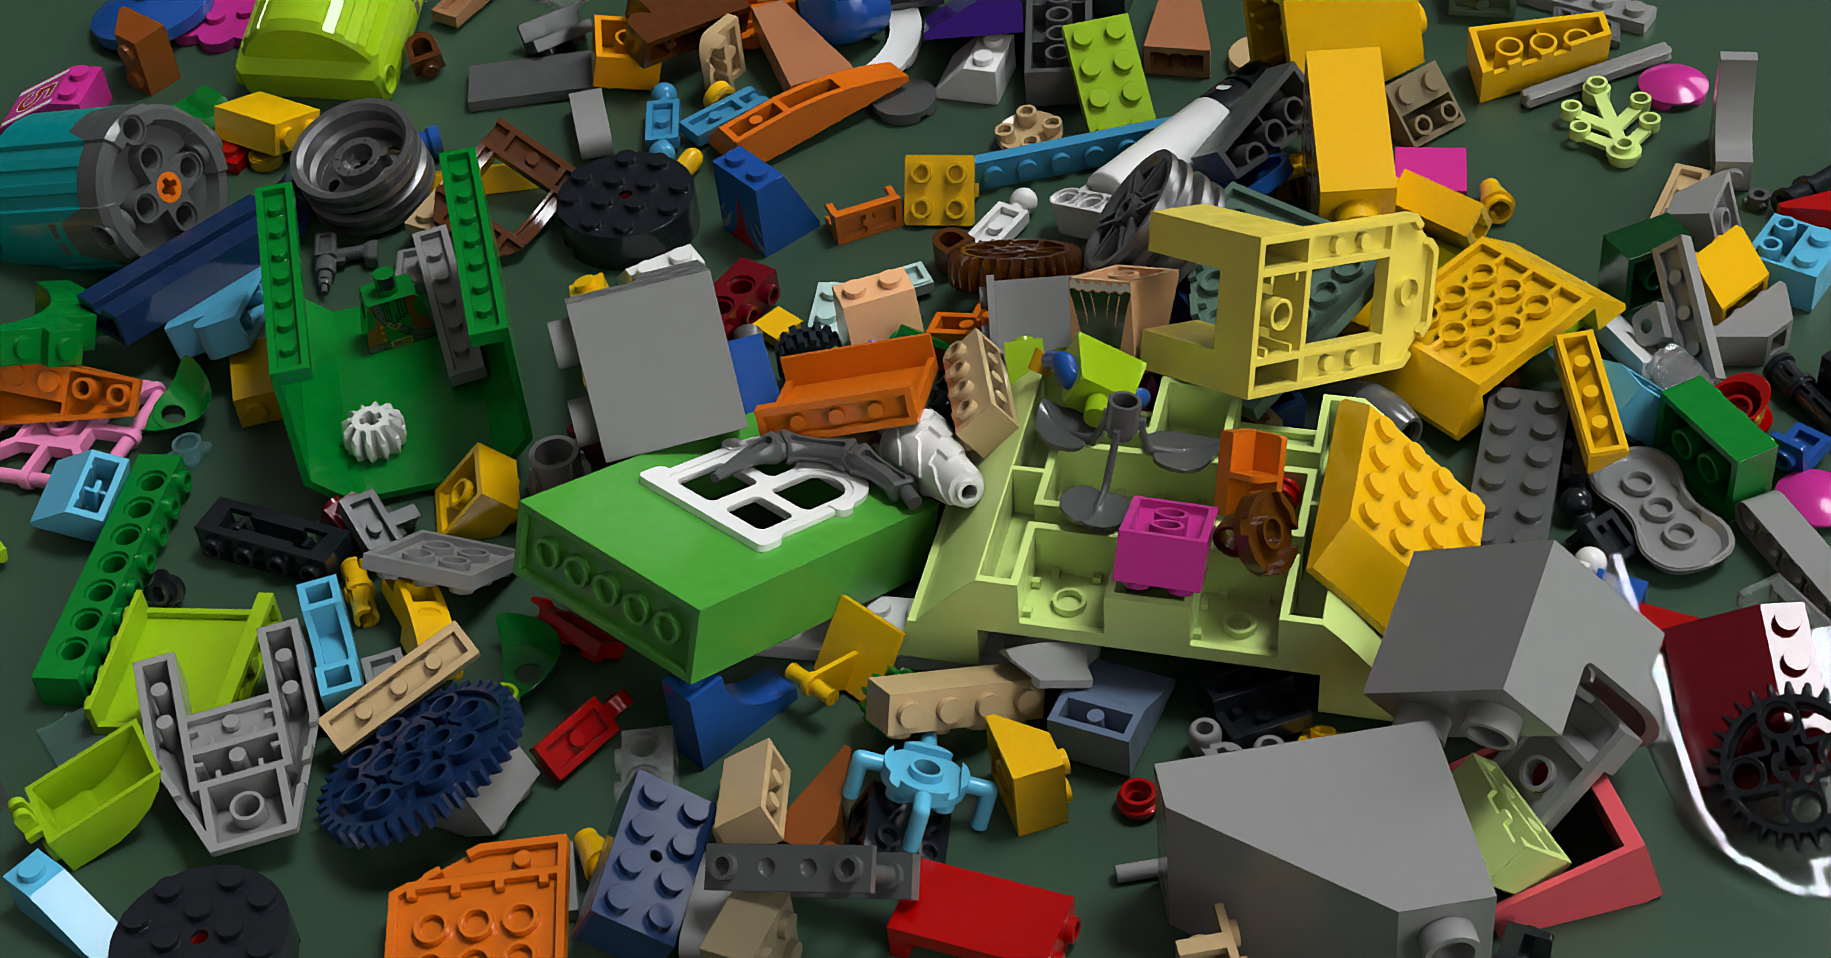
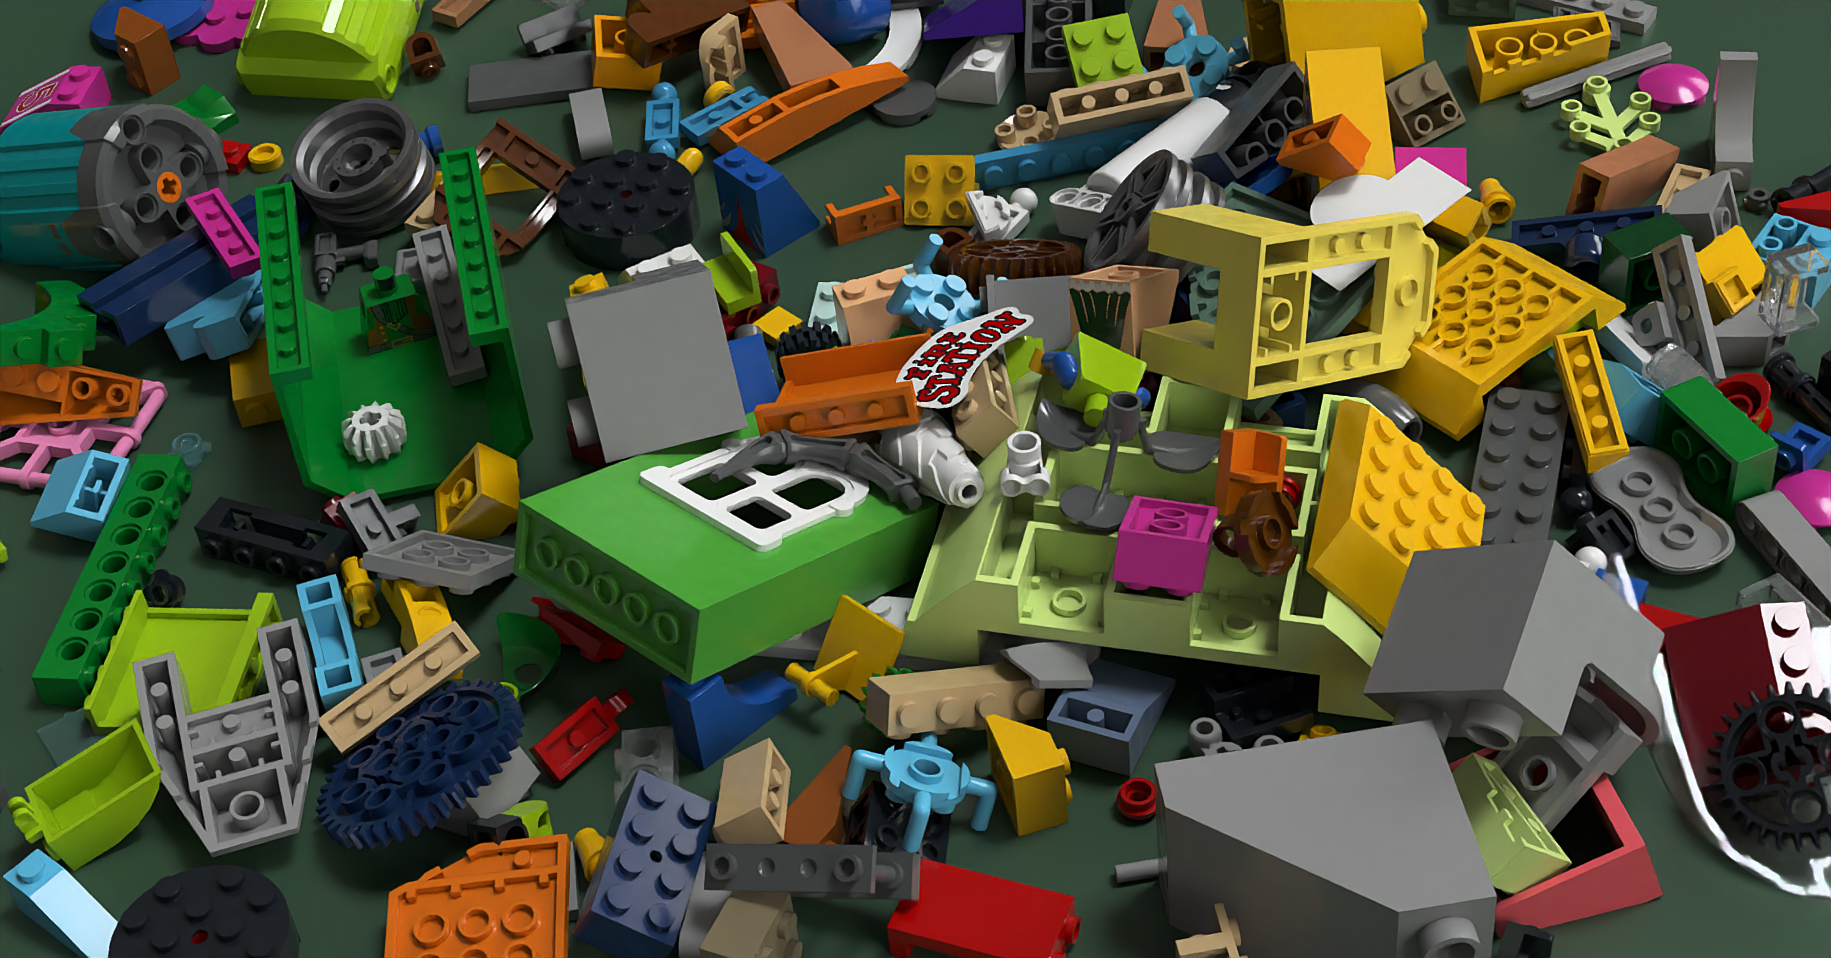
(188, 391): green piece -> none
(225, 233): none -> dark pink plate
(263, 122): yellow brick -> none
(519, 822): none -> leg
(555, 462): light grey piece -> none
(734, 277): none -> lime panel
(932, 297): none -> medium azure plate
(949, 359): none -> sticker
(989, 213): none -> white plate
(1024, 467): none -> white plate
(1119, 101): none -> tan brick
(1203, 49): none -> medium azure plate
(1325, 148): none -> orange slope
(1414, 189): none -> white sticker
(1577, 236): none -> dark blue plate
(1622, 176): none -> nougat slope
(1730, 291): none -> yellow tile
(1785, 289): none -> clear panel

